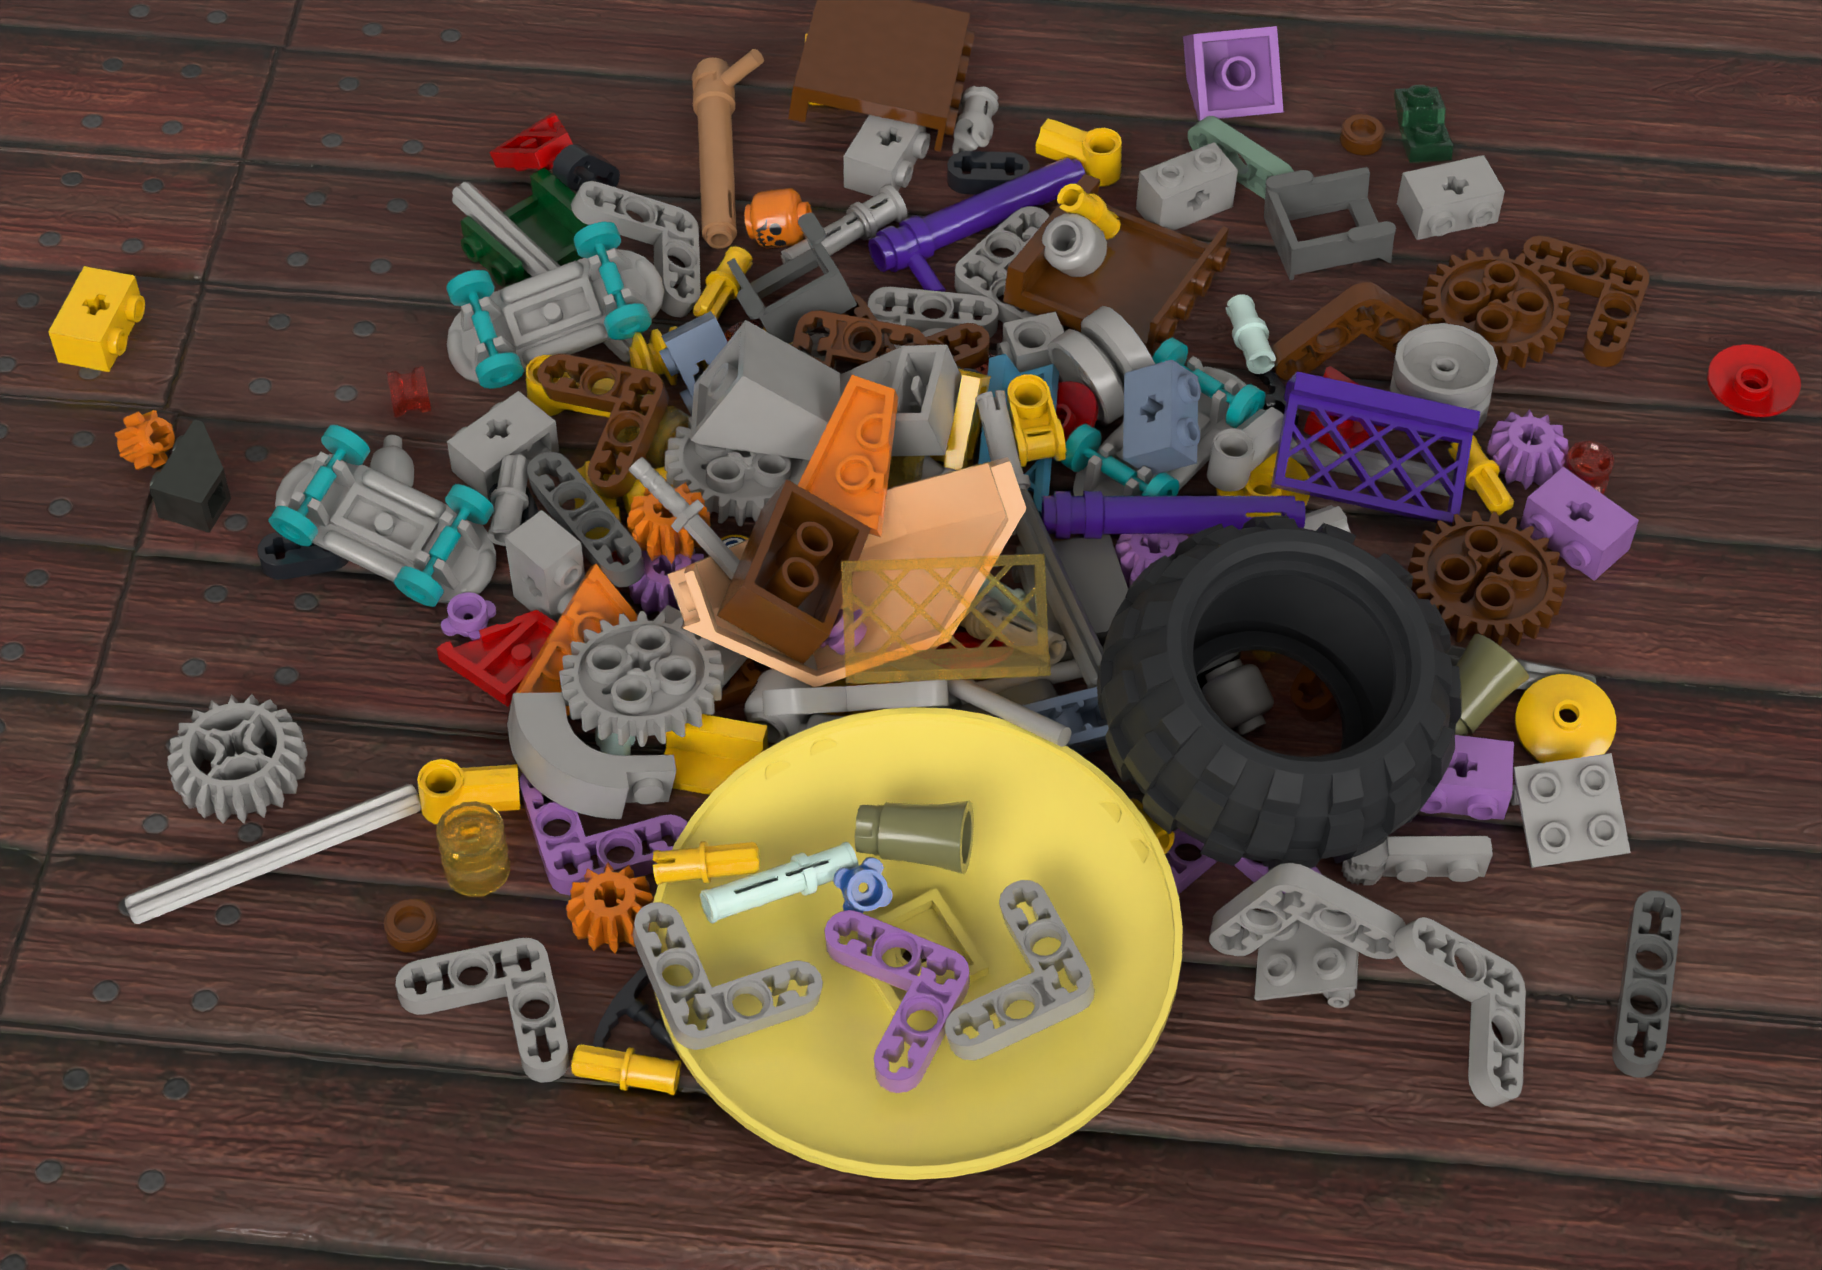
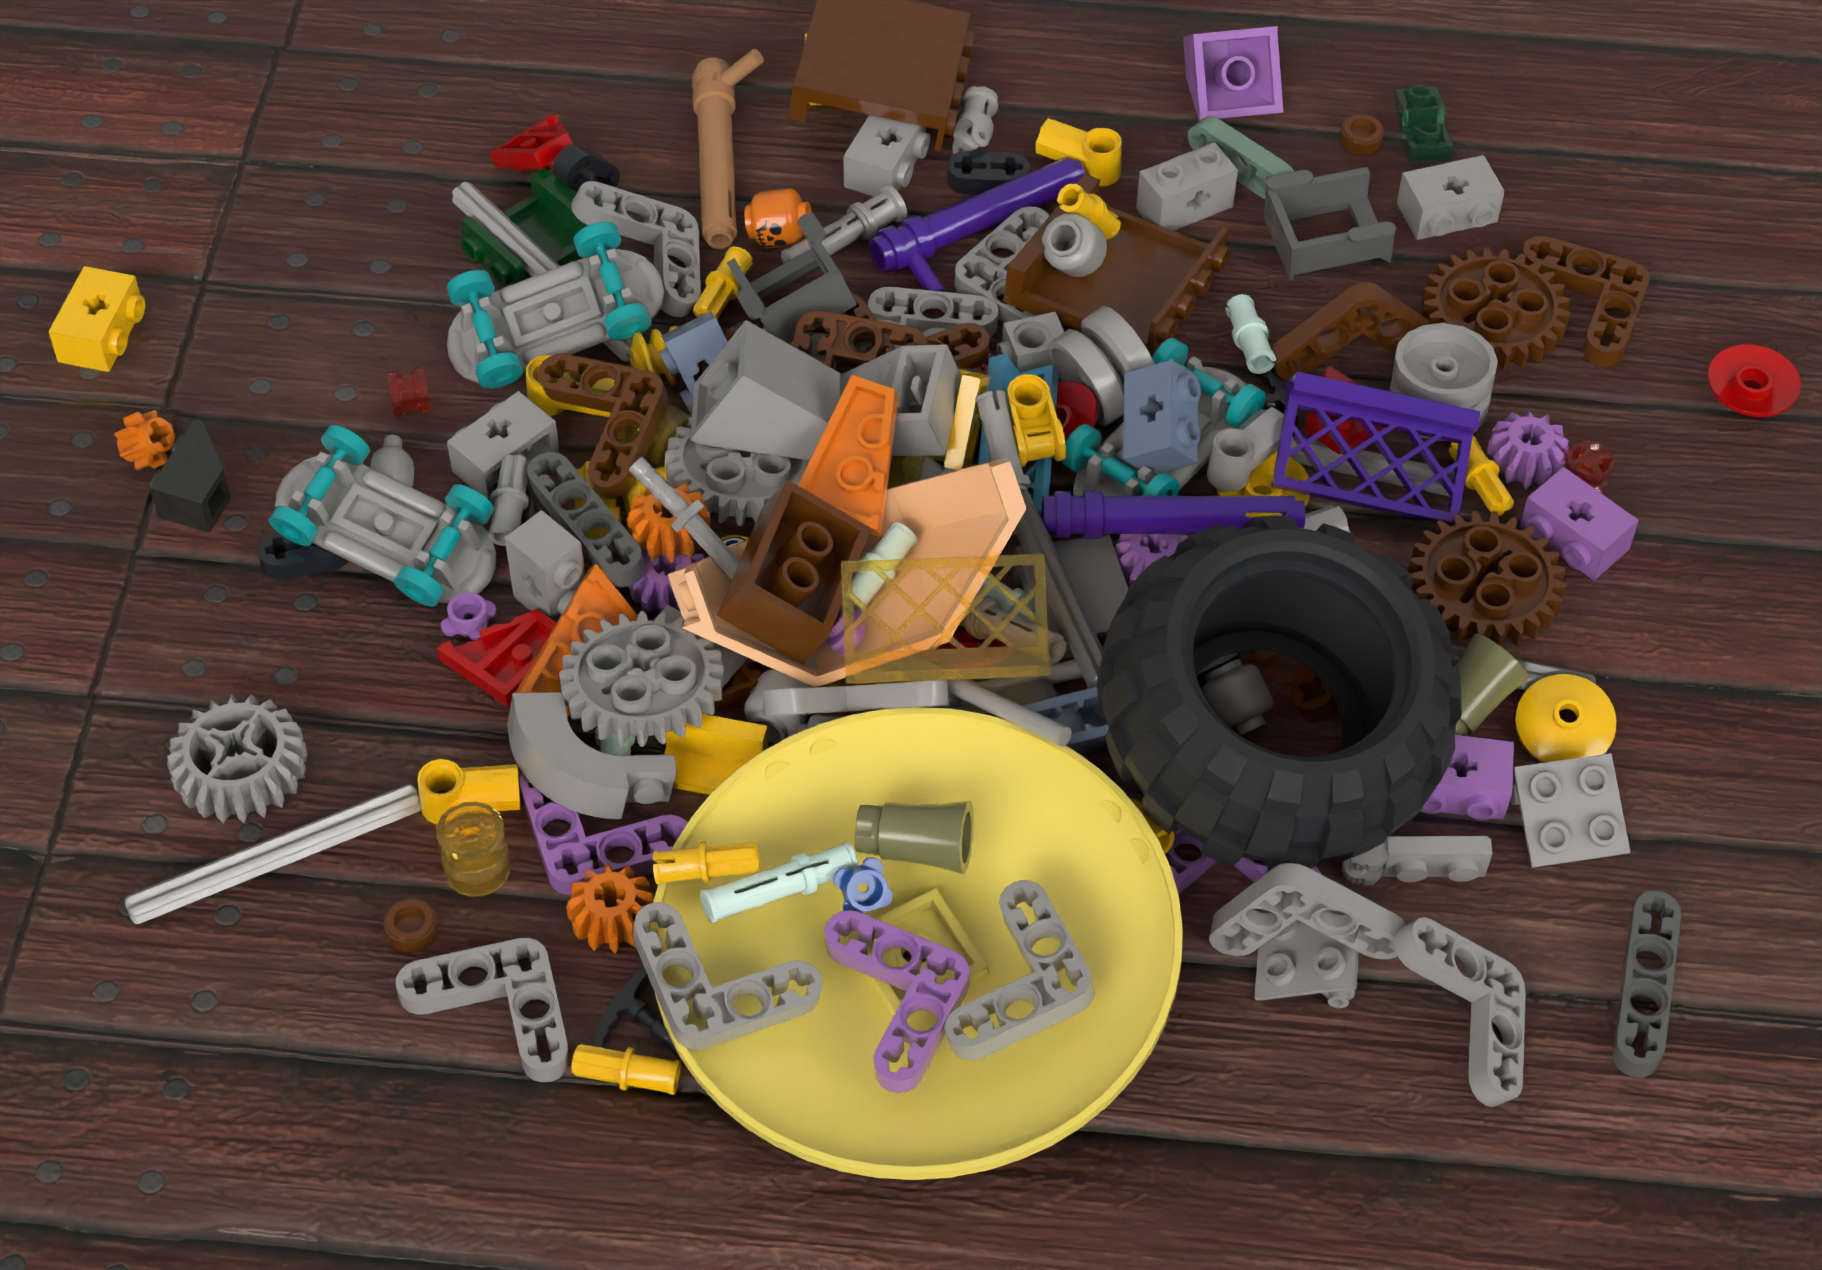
(892, 545): none -> light aqua pin

